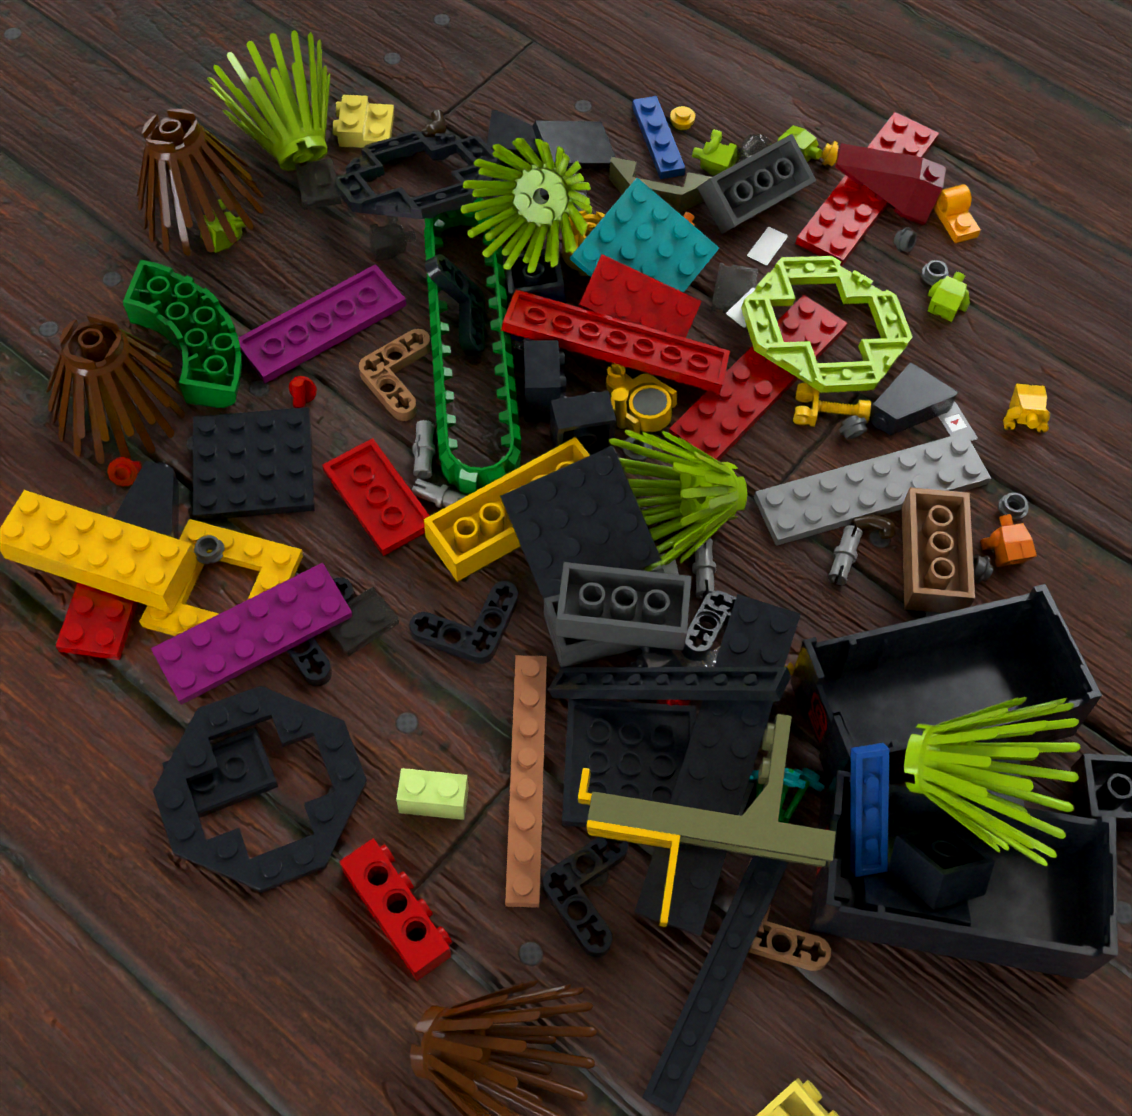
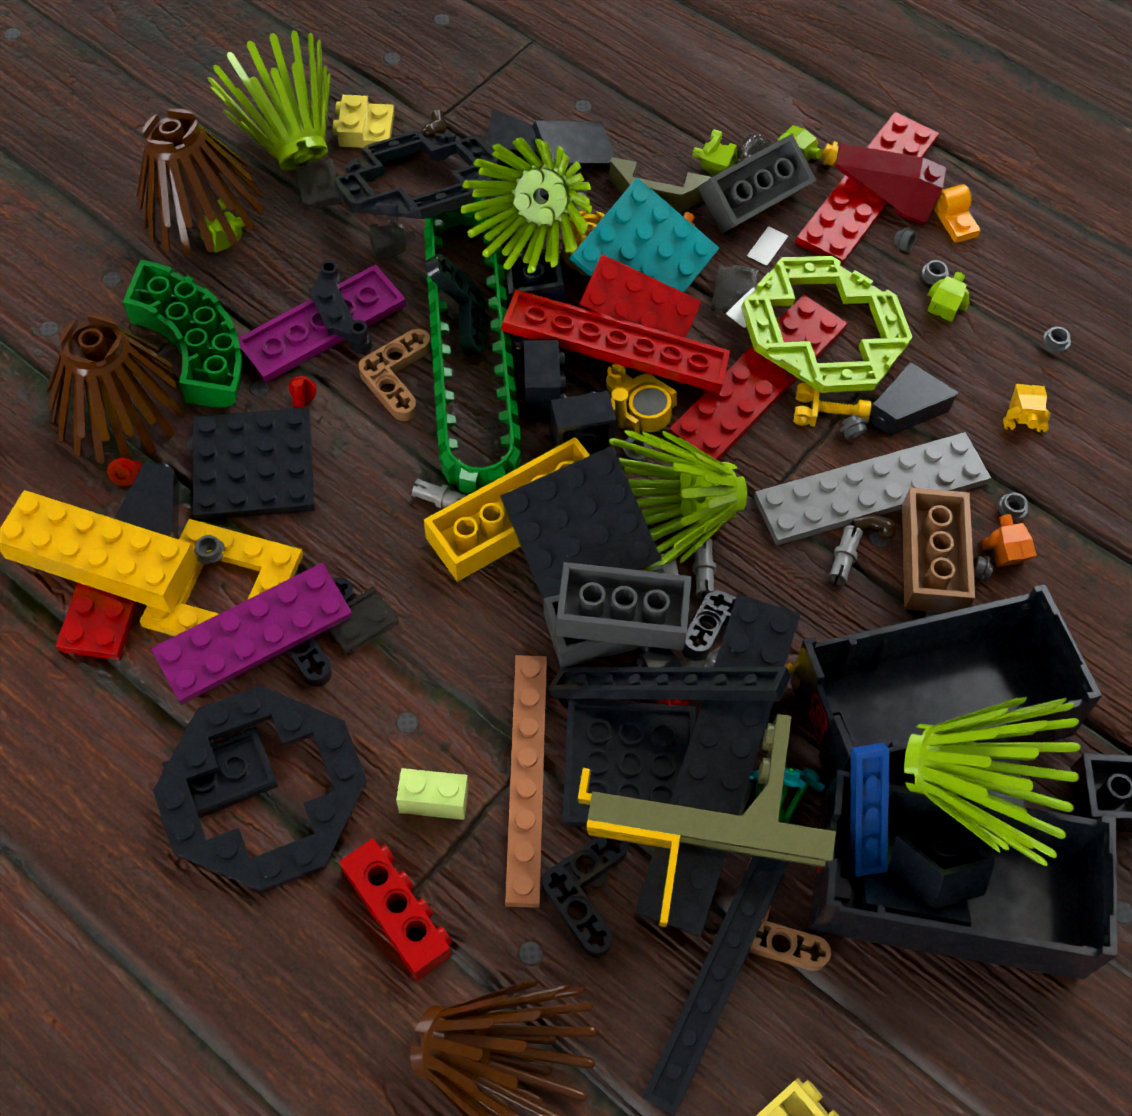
(334, 310): none -> black plate
(377, 496): red plate -> none
(423, 449): light grey pin -> none
(470, 636): black beam -> none
(658, 137): blue plate -> none
(682, 117): yellow plate -> none
(956, 423): light grey sticker -> none
(1056, 339): none -> dark grey plate

